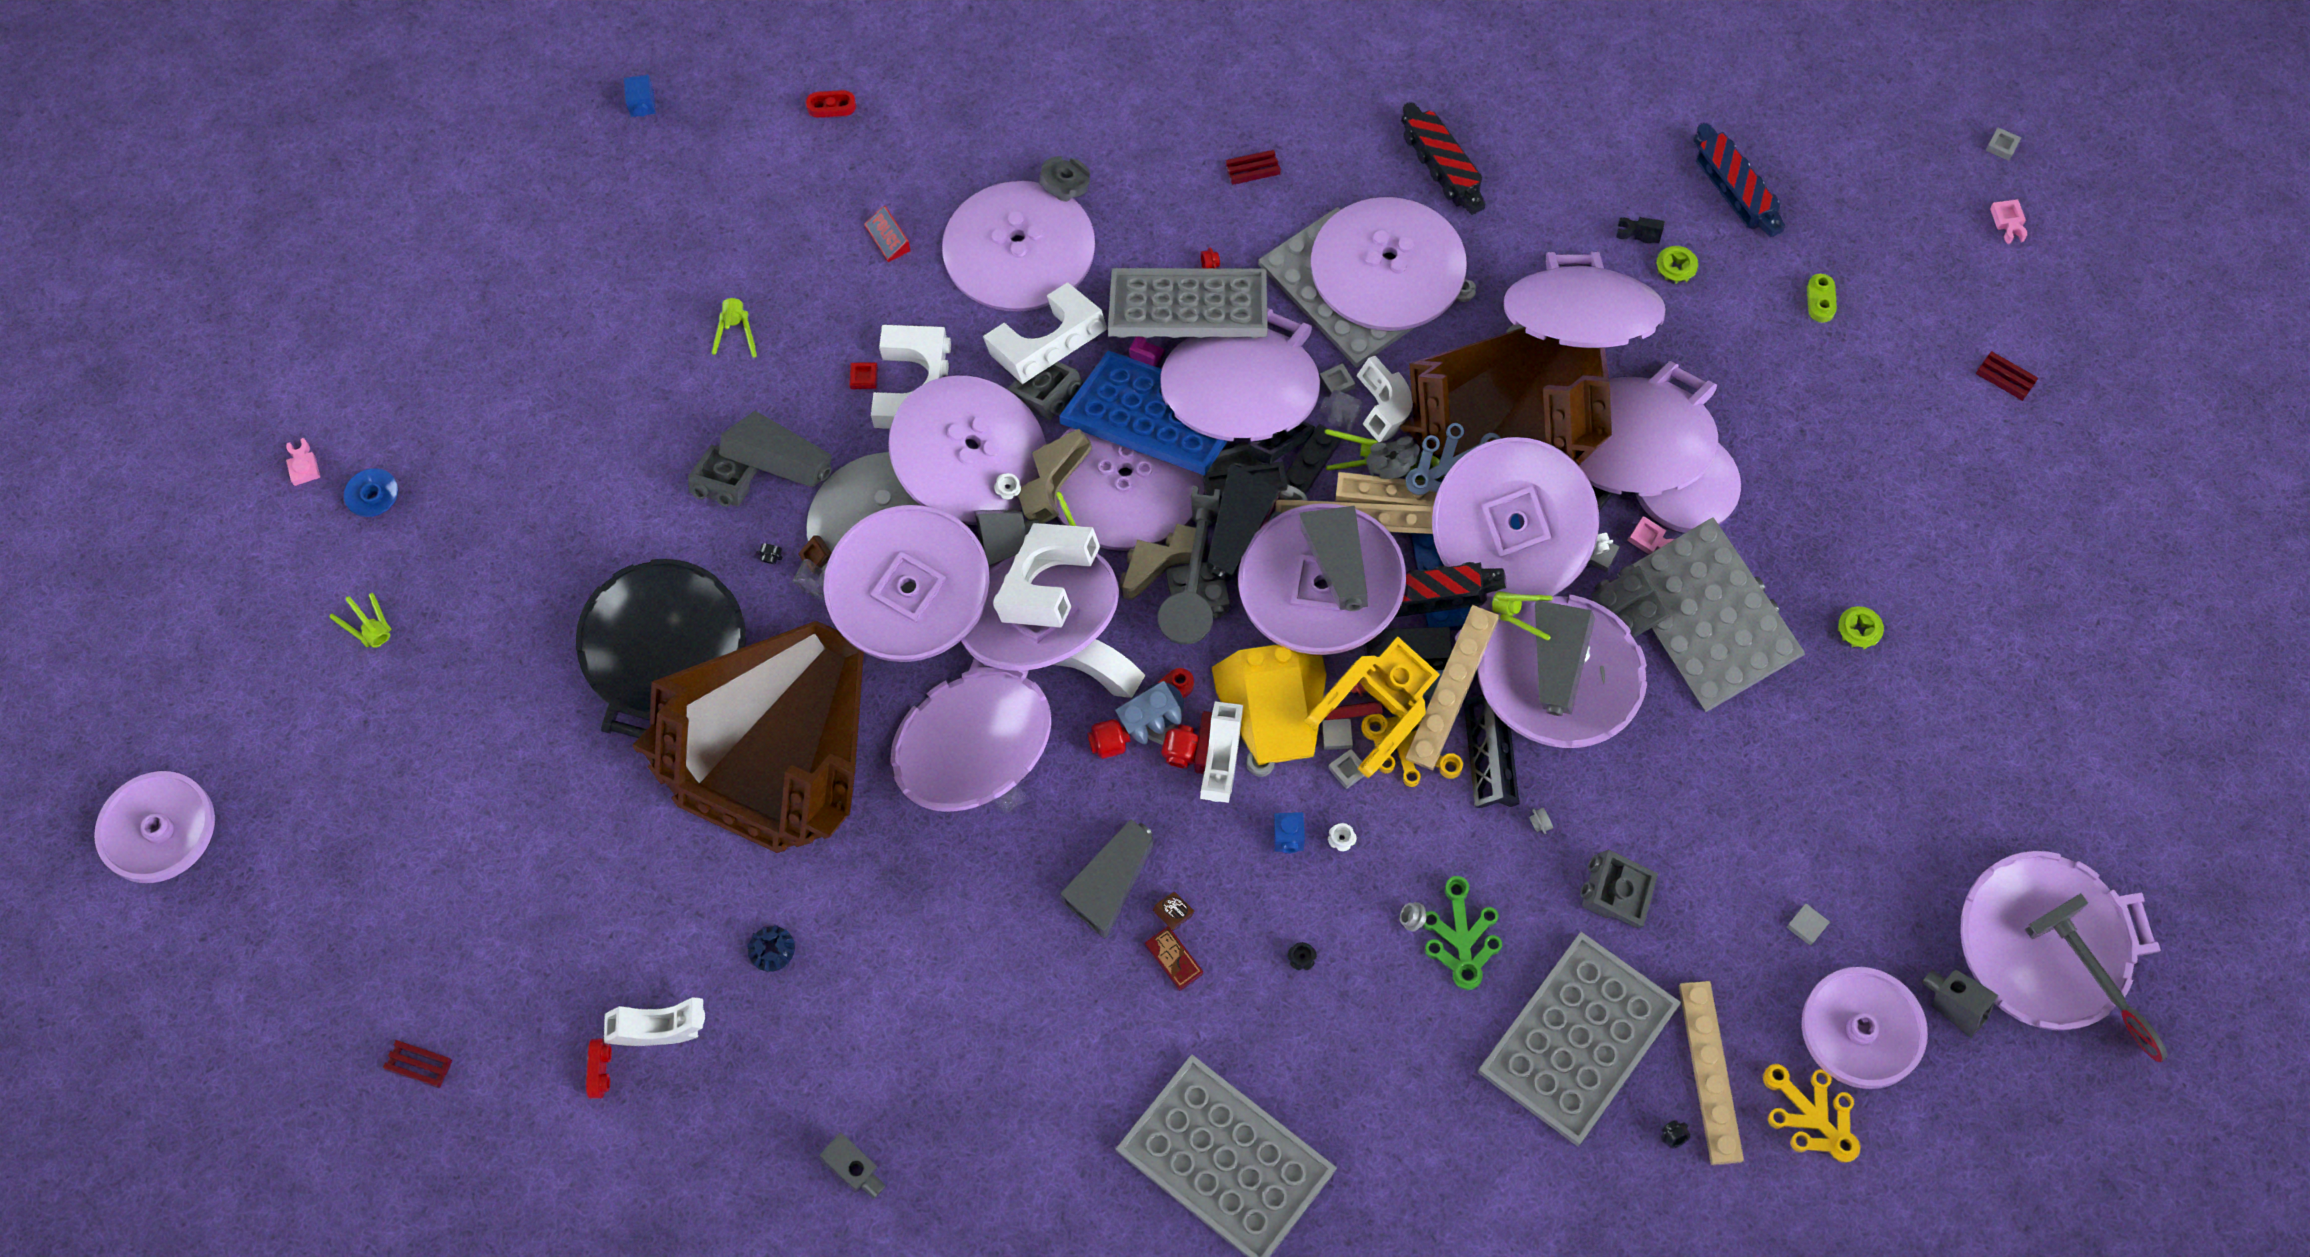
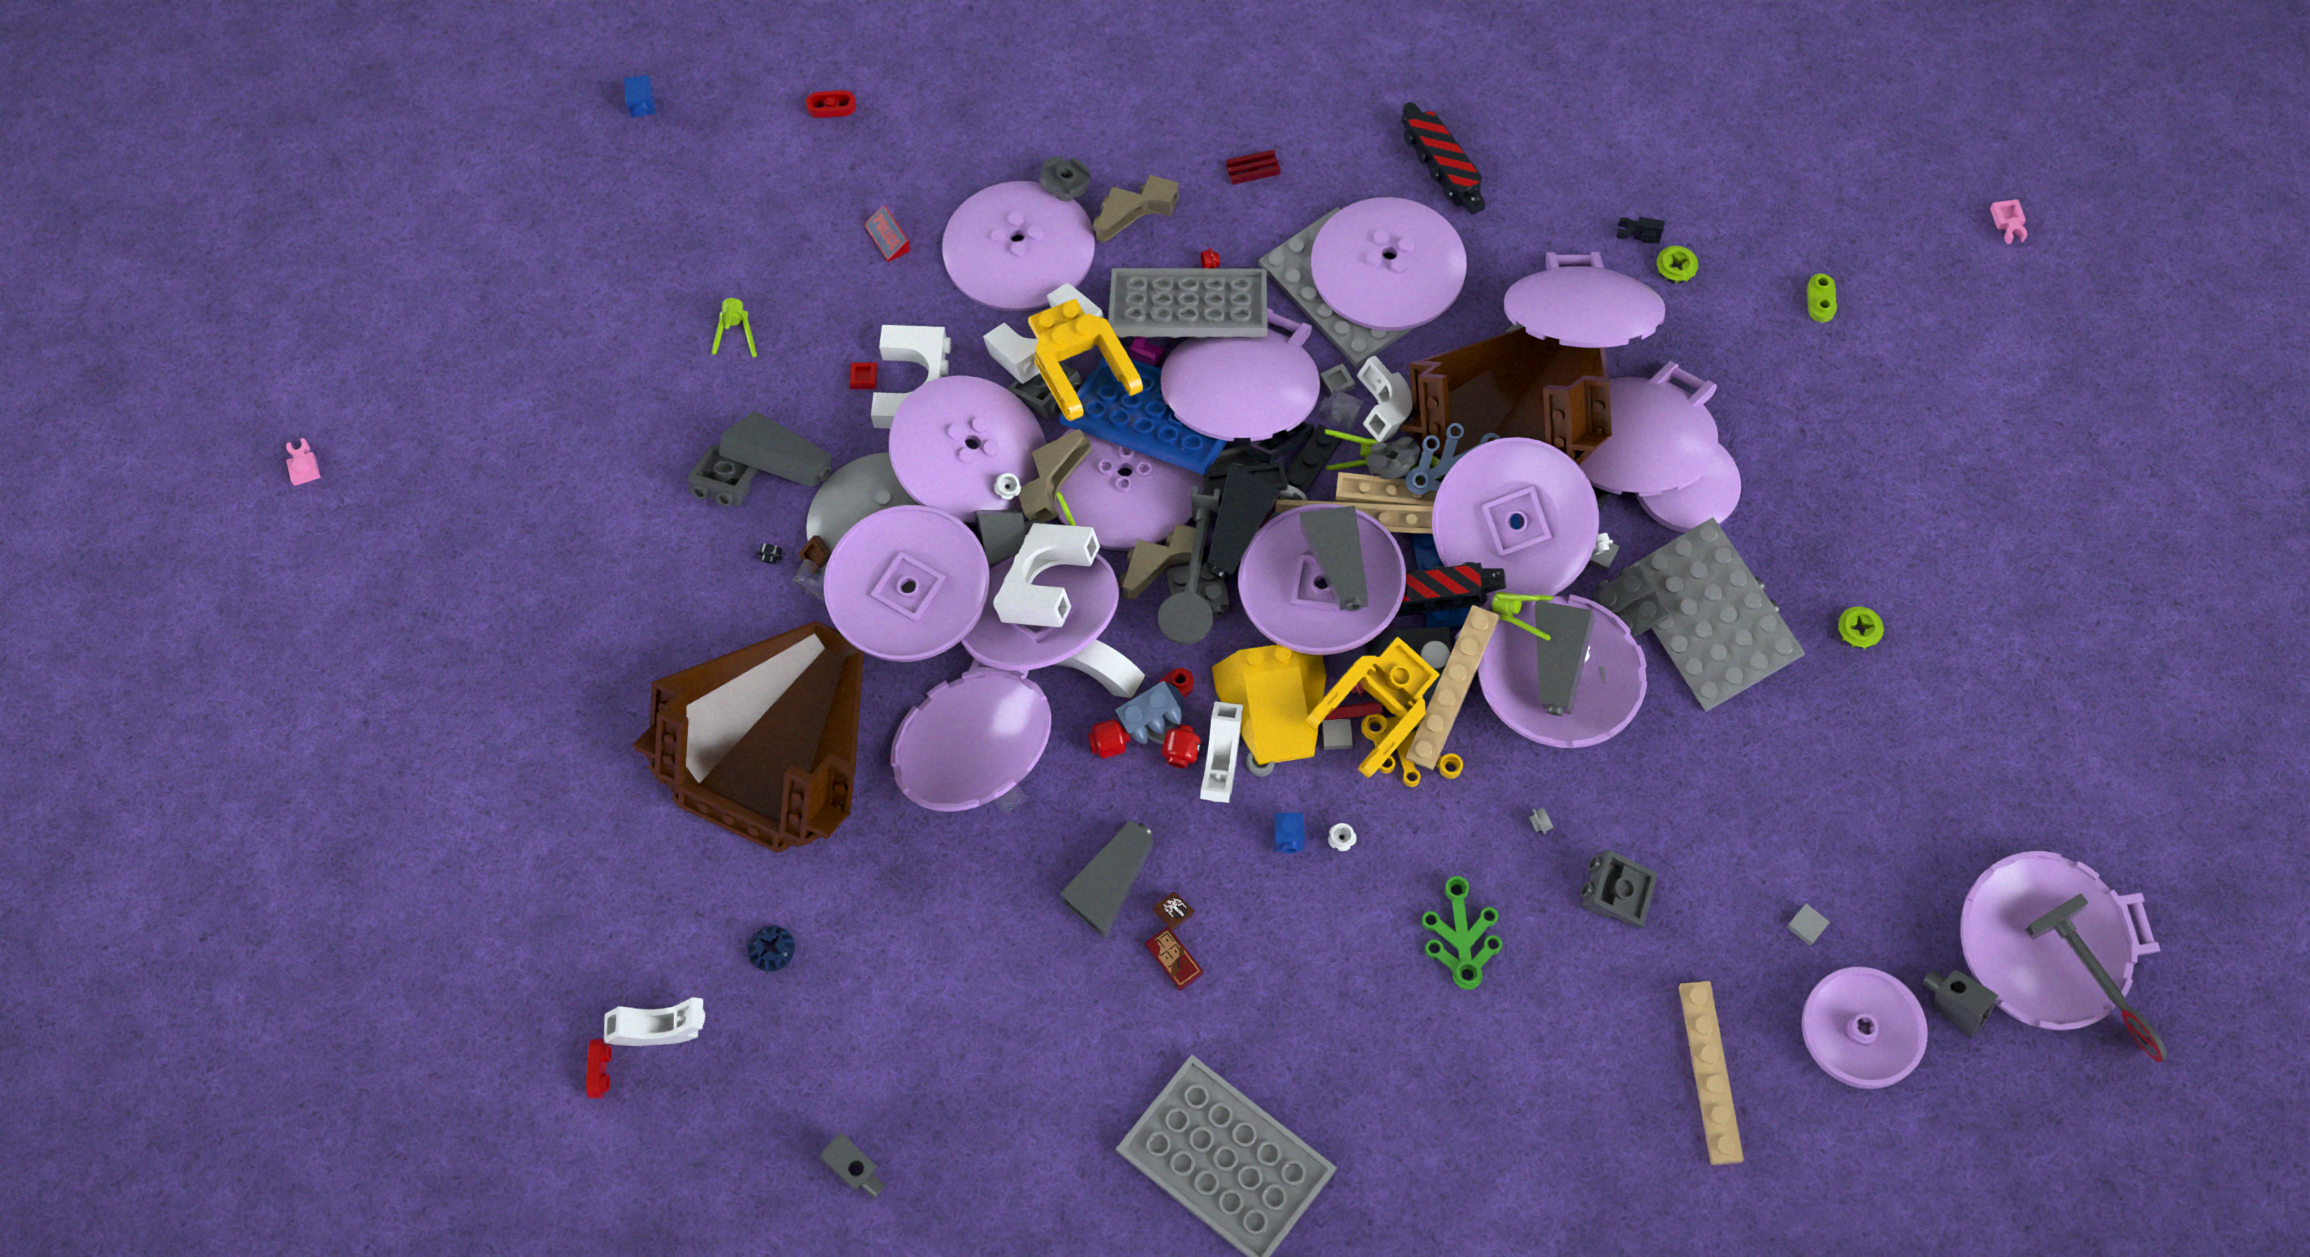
(154, 827): lavender dish -> none
(364, 485): blue dish -> none
(373, 632): lime plant -> none
(396, 1056): dark red tile -> none
(649, 626): black dish -> none
(1068, 332): none -> yellow plate
(1125, 207): none -> dark tan arch
(1203, 742): dark red tile -> none
(1305, 949): black plate -> none
(1346, 769): light grey tile -> none
(1413, 916): light grey plate -> none
(1435, 654): none -> light grey tile
(1469, 293): light grey plate -> none
(1498, 748): black fence -> none
(1579, 1038): light grey plate -> none
(1648, 536): bright pink plate -> none
(1675, 1134): black plate -> none
(1737, 181): dark blue hinge -> none
(1814, 1115): yellow plant -> none
(2003, 144): light grey tile -> none
(2008, 372): dark red tile -> none

